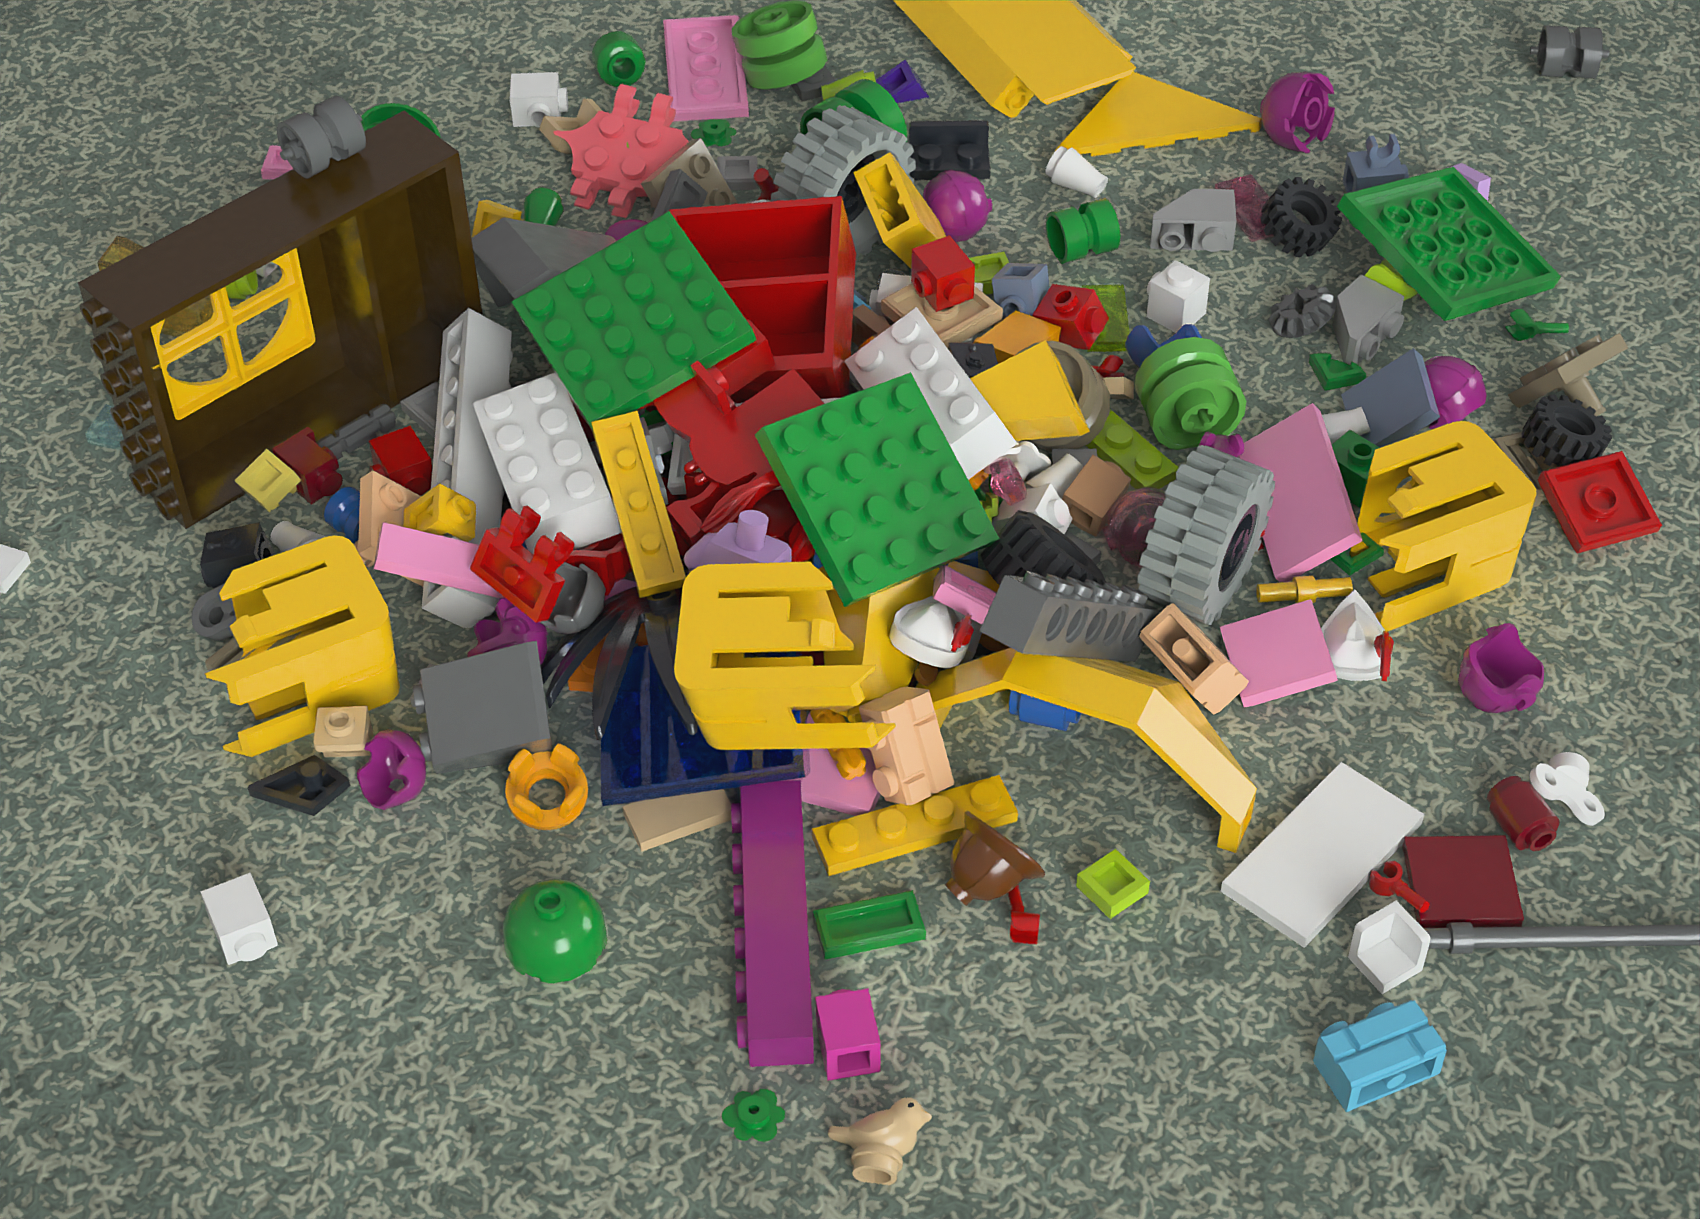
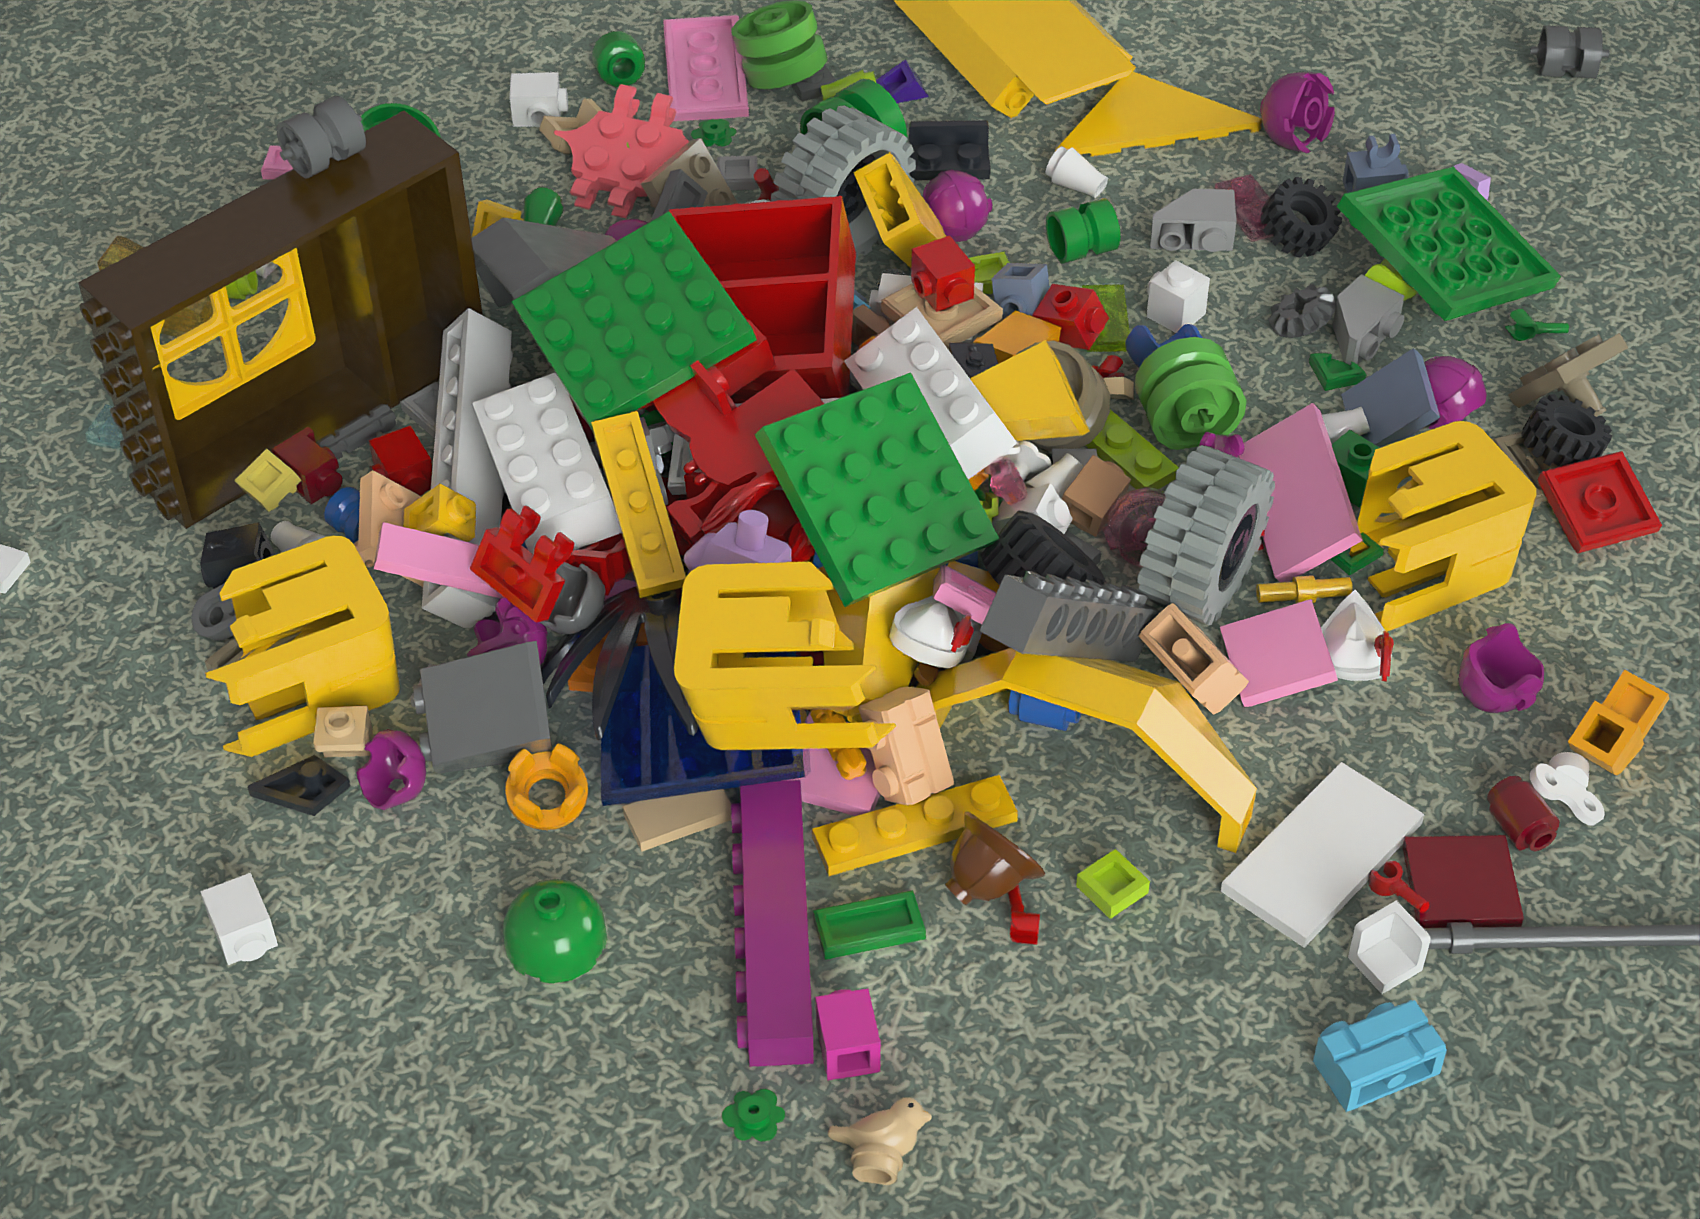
(1616, 728): none -> light orange brick

